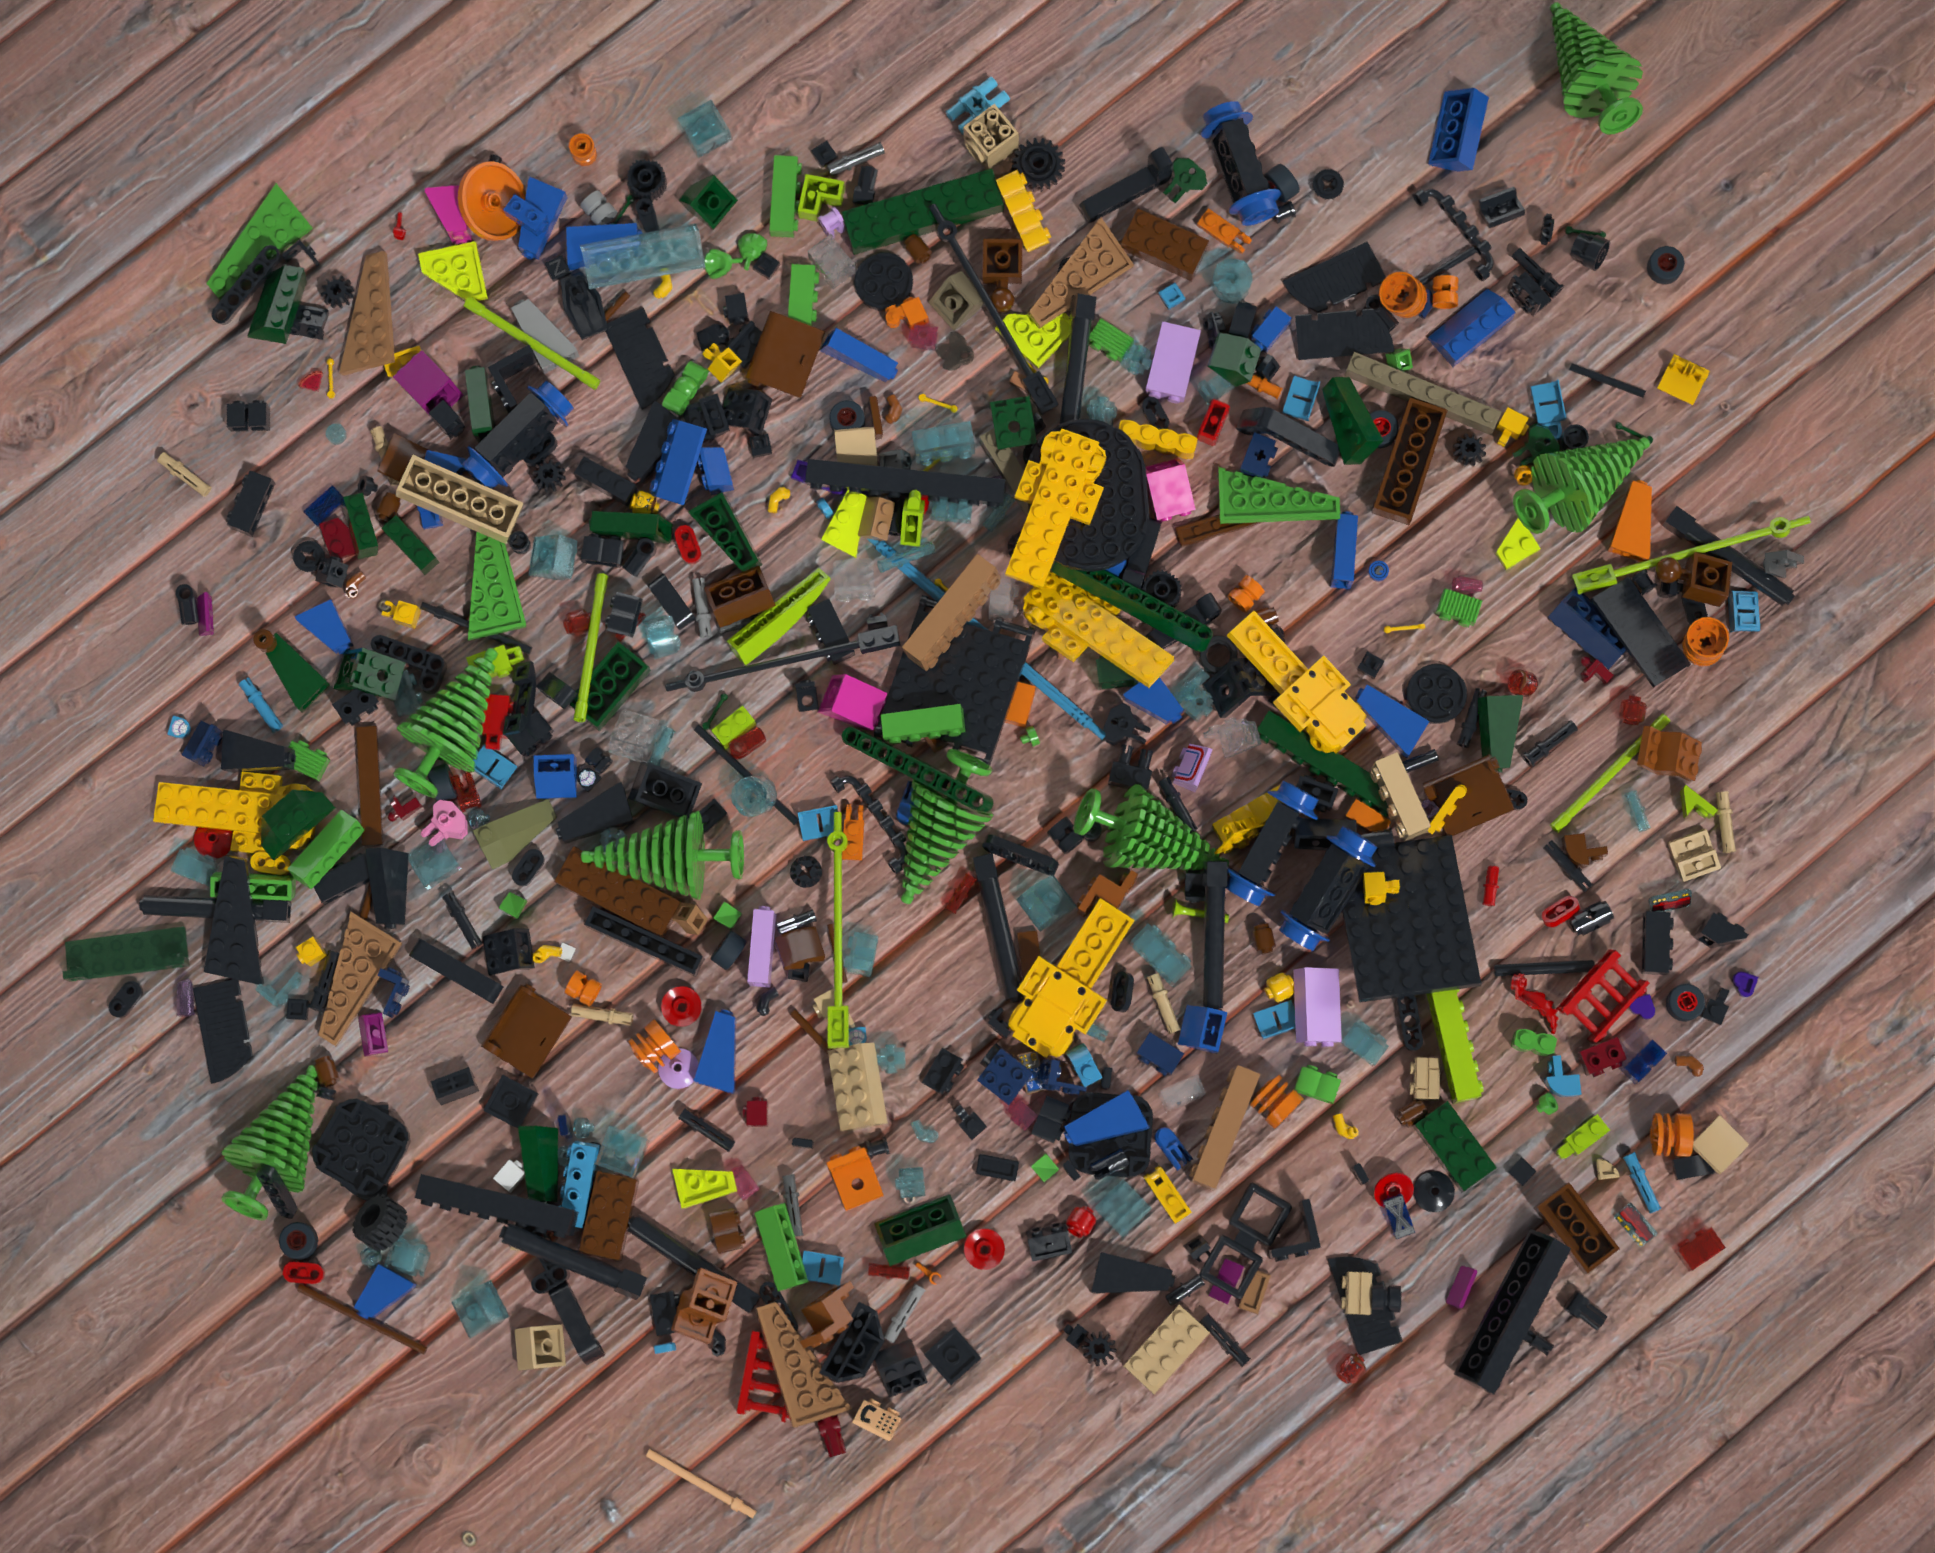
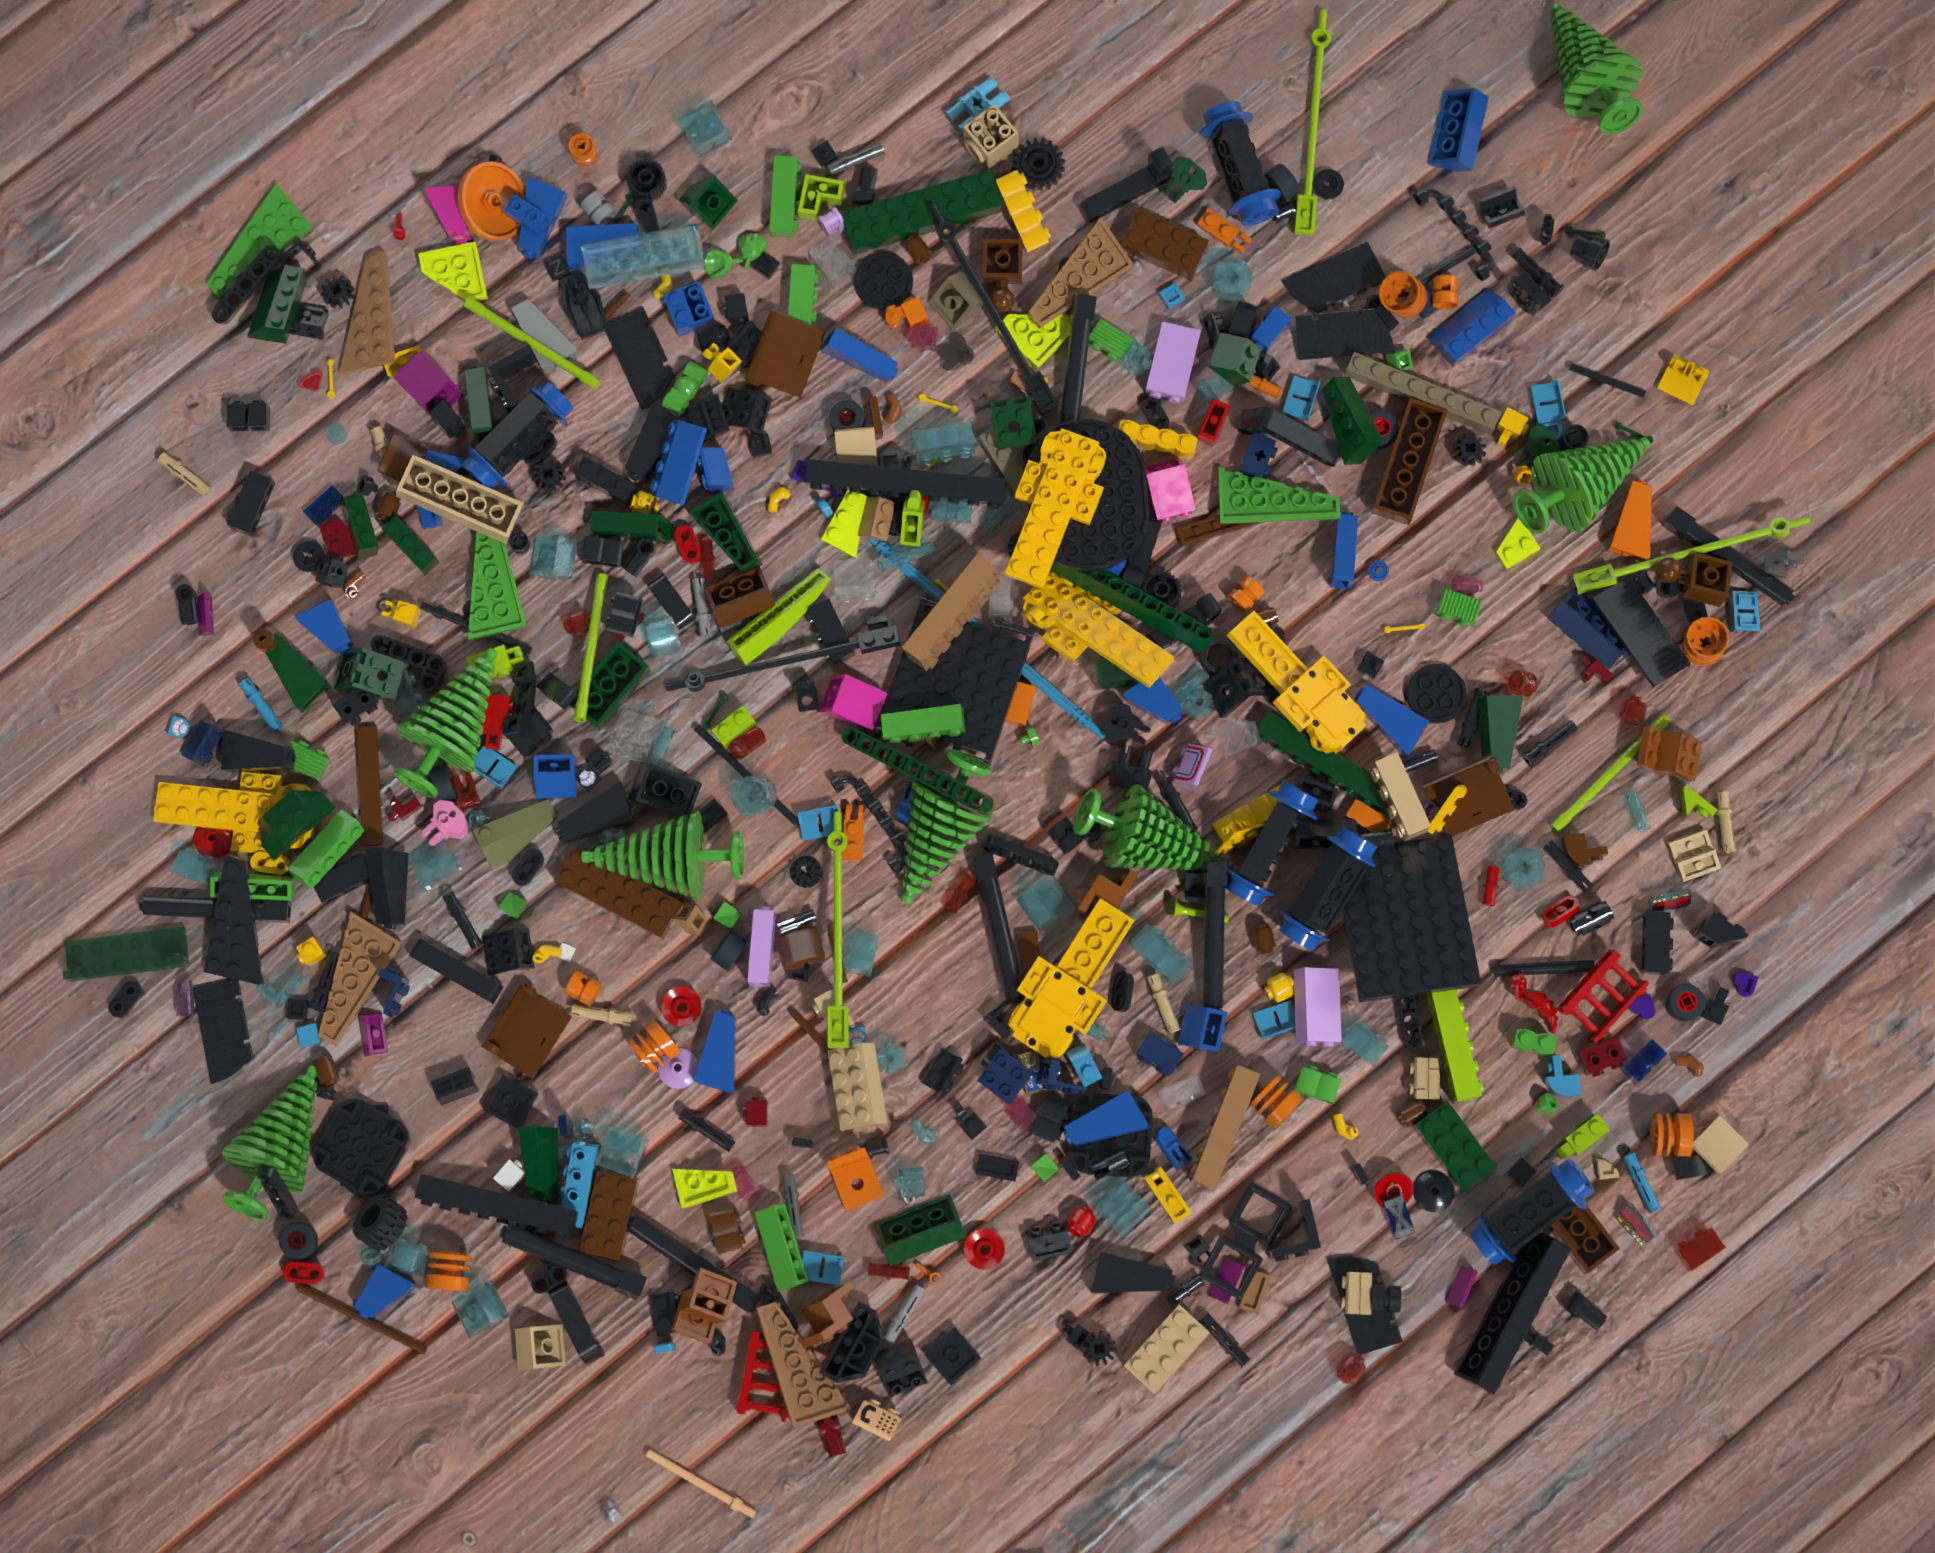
(308, 1035): none -> dark azure tile
(448, 1271): none -> orange wheel
(644, 941): black brick -> none
(688, 308): none -> blue slope
(707, 559): none -> clear red axle
(1102, 410): clear light blue brick -> none
(1307, 203): none -> lime bar
(1376, 887): yellow brick -> none
(1516, 878): none -> clear light blue brick
(1532, 1211): none -> black brick
(1670, 259): black wheel -> none

